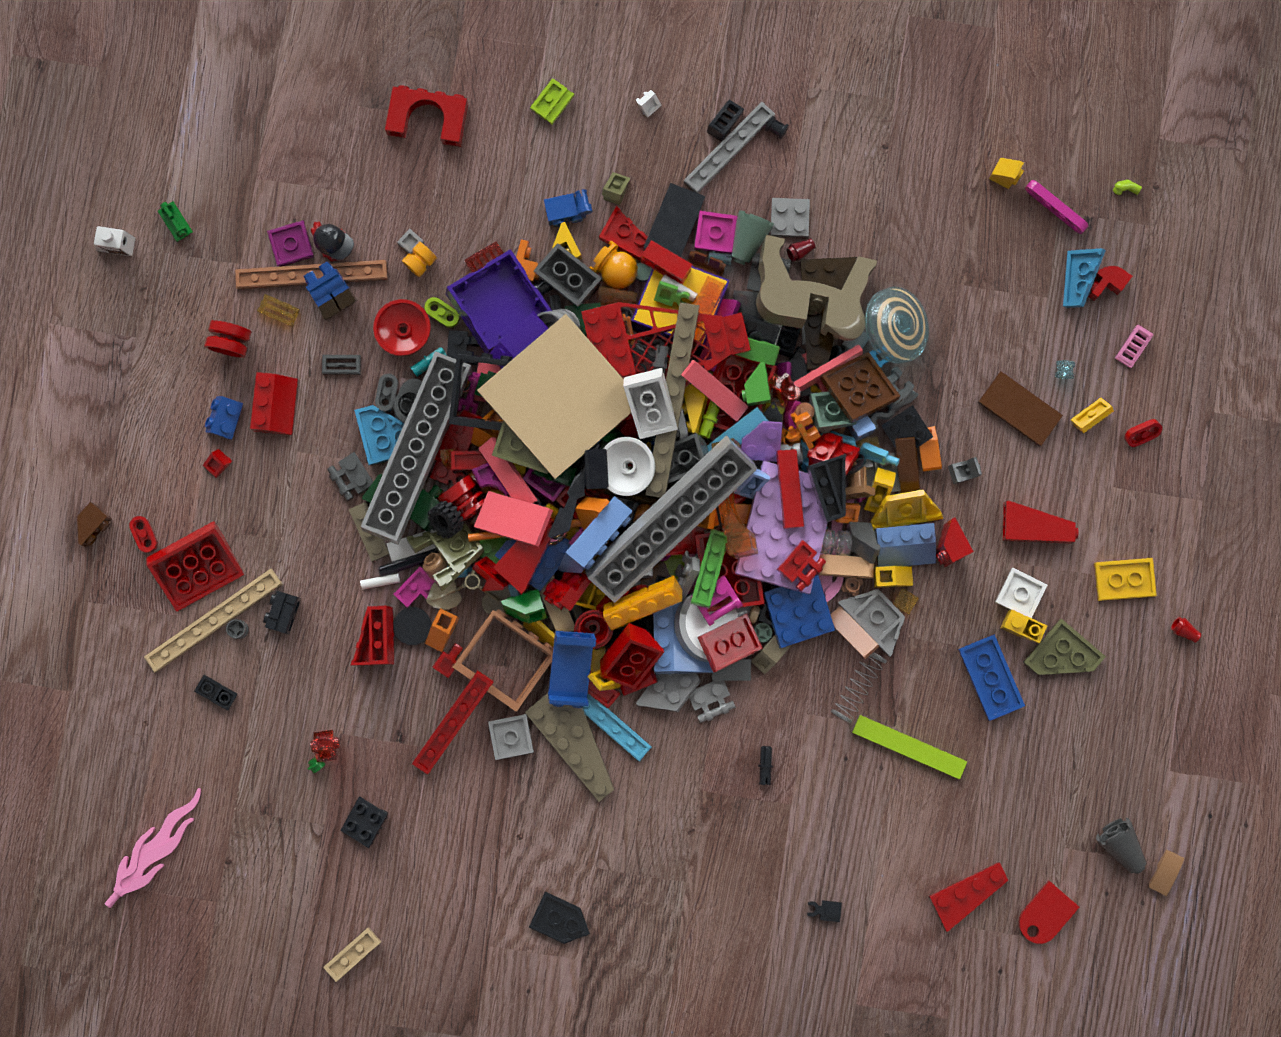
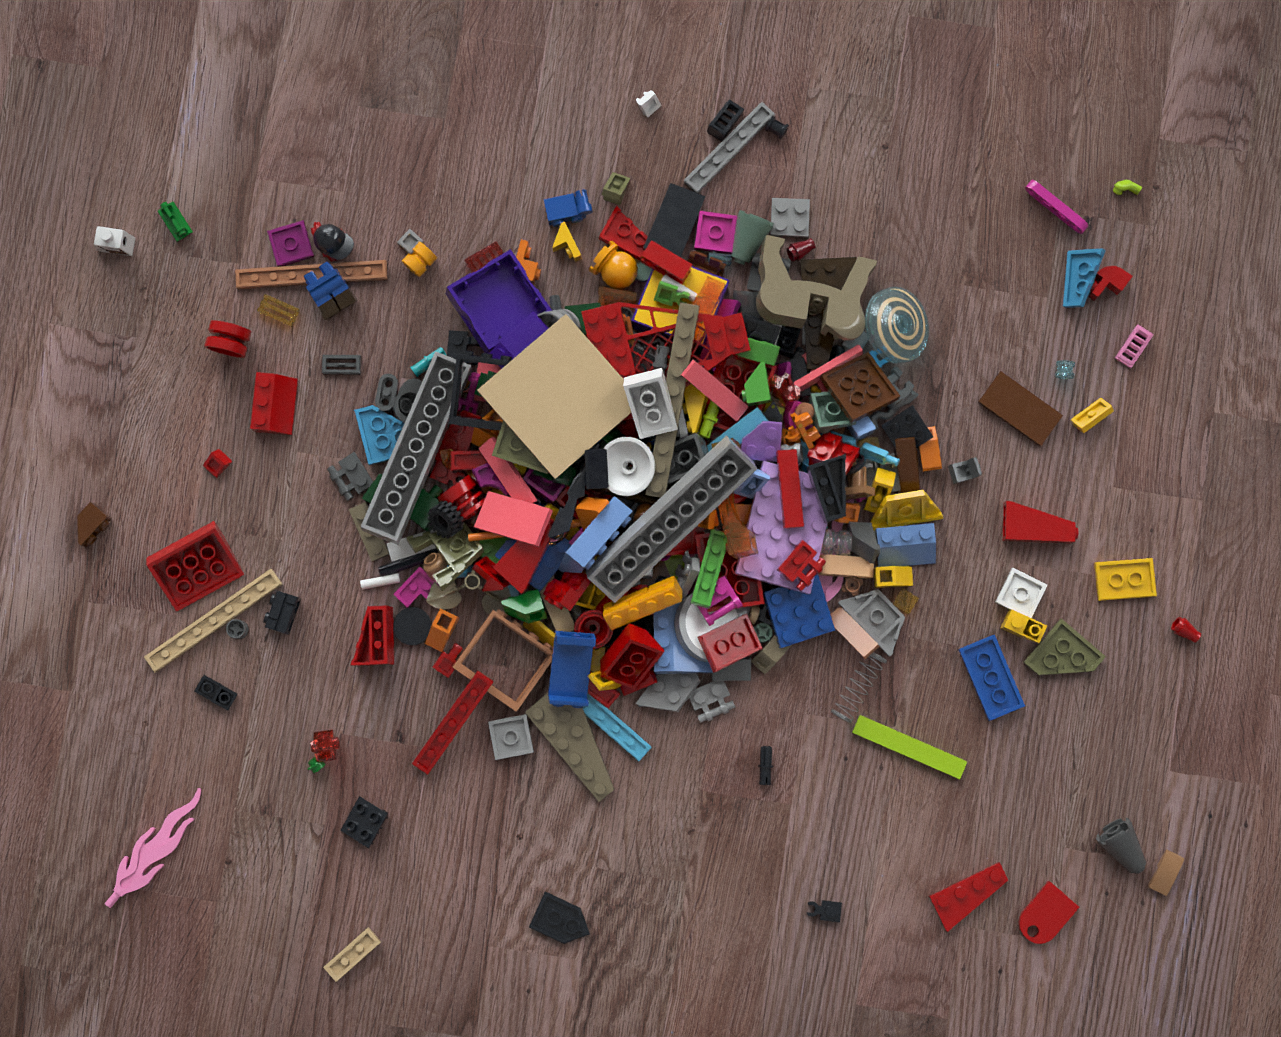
(144, 534): red plate -> none
(223, 417): blue bracket -> none
(395, 316): red dish -> none
(406, 100): red arch -> none
(442, 312): lime plate -> none
(543, 287): black bush -> none
(552, 101): lime plate -> none
(568, 275): dark grey slope -> none
(952, 544): red slope -> none
(1007, 172): yellow slope -> none
(1143, 433): red plate -> none

